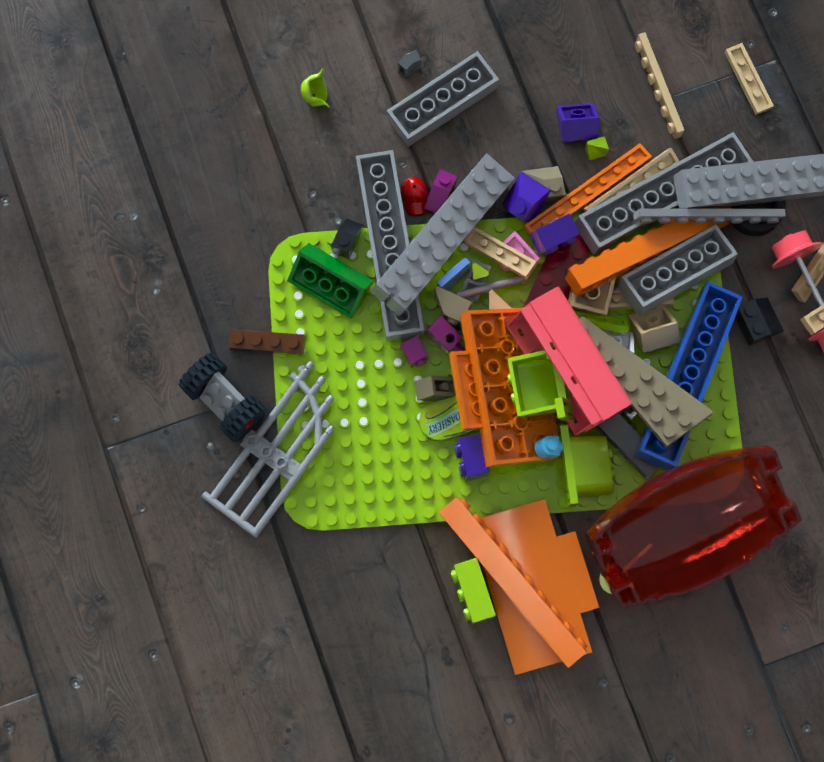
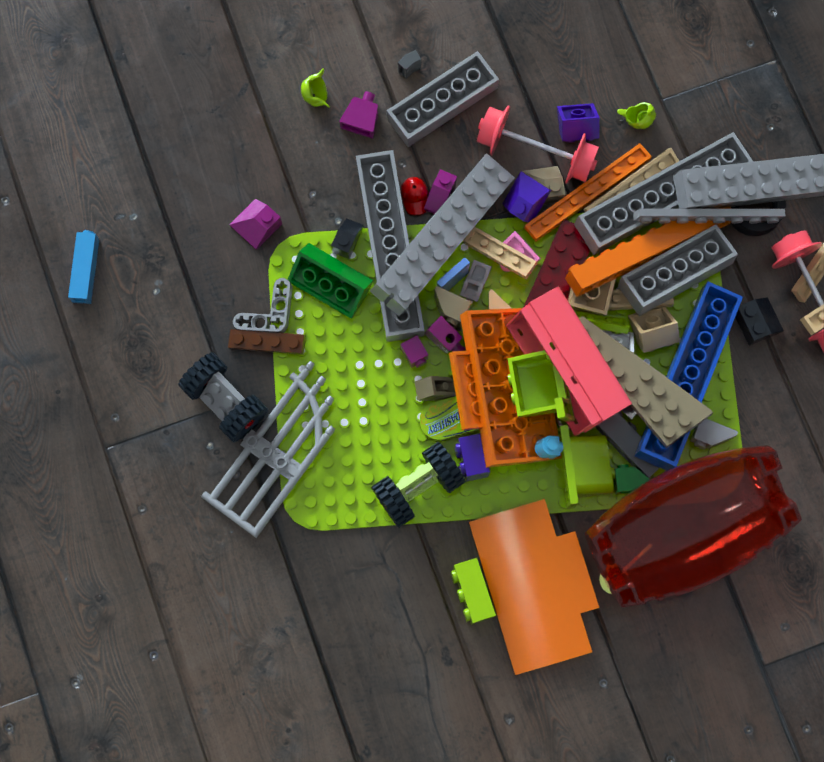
(83, 267): none -> dark azure brick
(256, 223): none -> magenta slope
(274, 316): none -> light grey beam
(361, 116): none -> magenta torso
(438, 468): none -> black plate
(479, 272): lime slope -> none
(493, 127): none -> coral piece
(495, 285): light grey bar -> none
(513, 582): orange brick -> none
(553, 234): dark purple brick -> none
(596, 148): lime slope -> none
(628, 479): none -> green slope
(639, 116): none -> lime hair
(661, 91): tan plate -> none
(711, 434): none -> light grey slope
(749, 79): tan plate -> none

